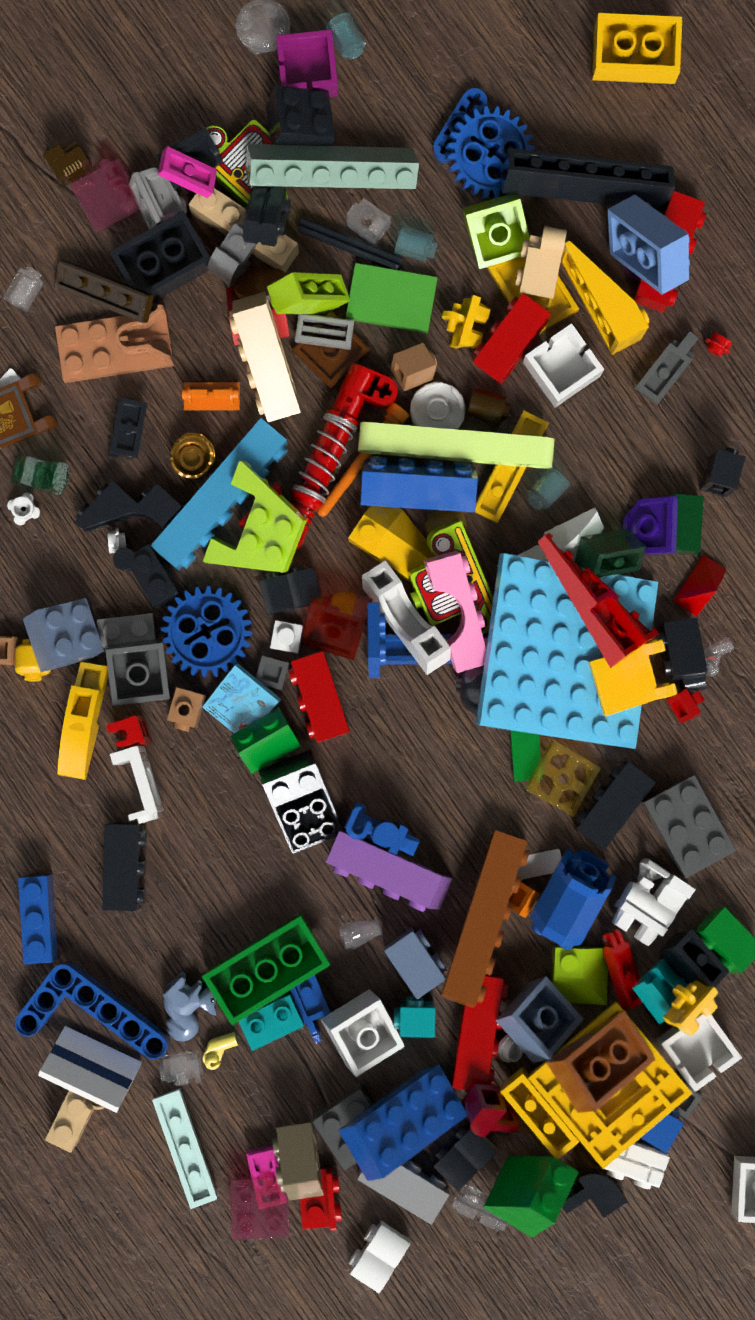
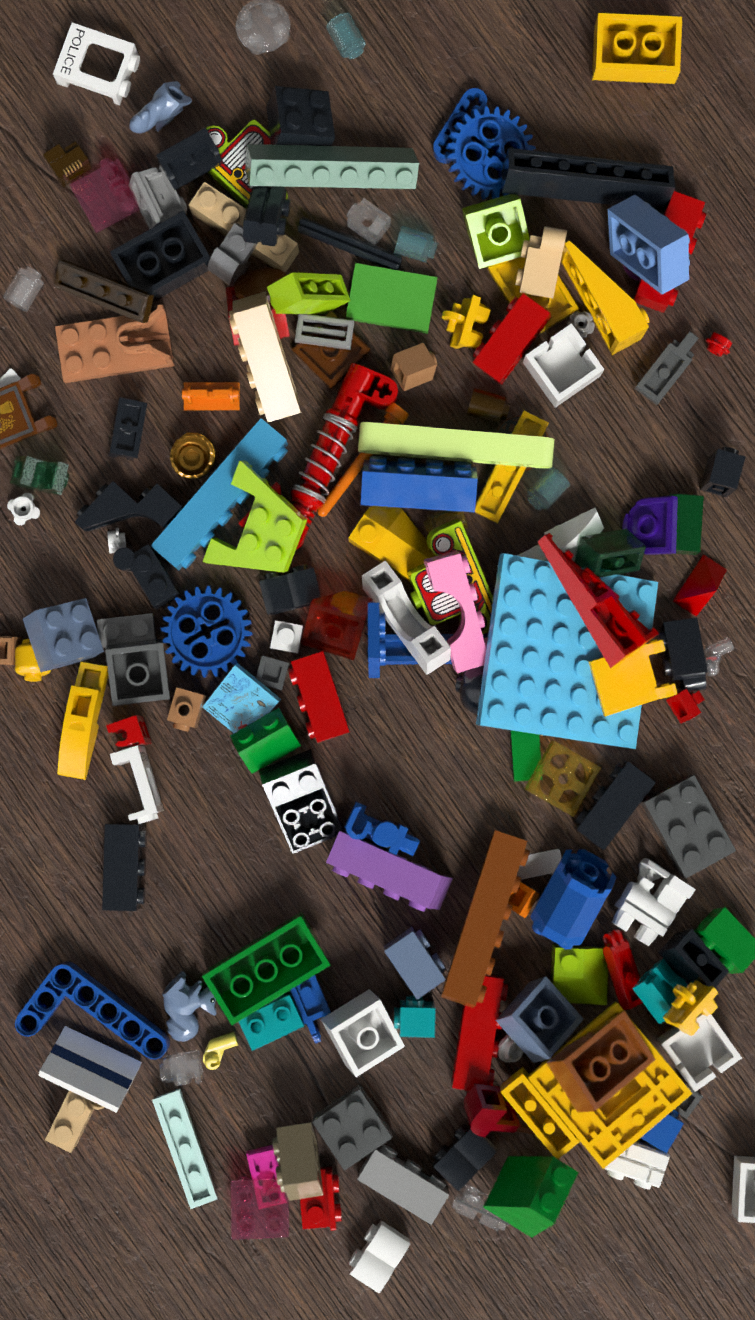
(38, 919): blue brick -> none
(72, 56): none -> white window
(161, 110): none -> sand blue animal
(187, 172): dark pink plate -> none
(308, 61): magenta piece -> none
(358, 933): clear cone -> none
(403, 1123): blue brick -> none
(437, 406): white tile -> none
(584, 317): none -> light grey plate
(599, 1188): black brick -> none

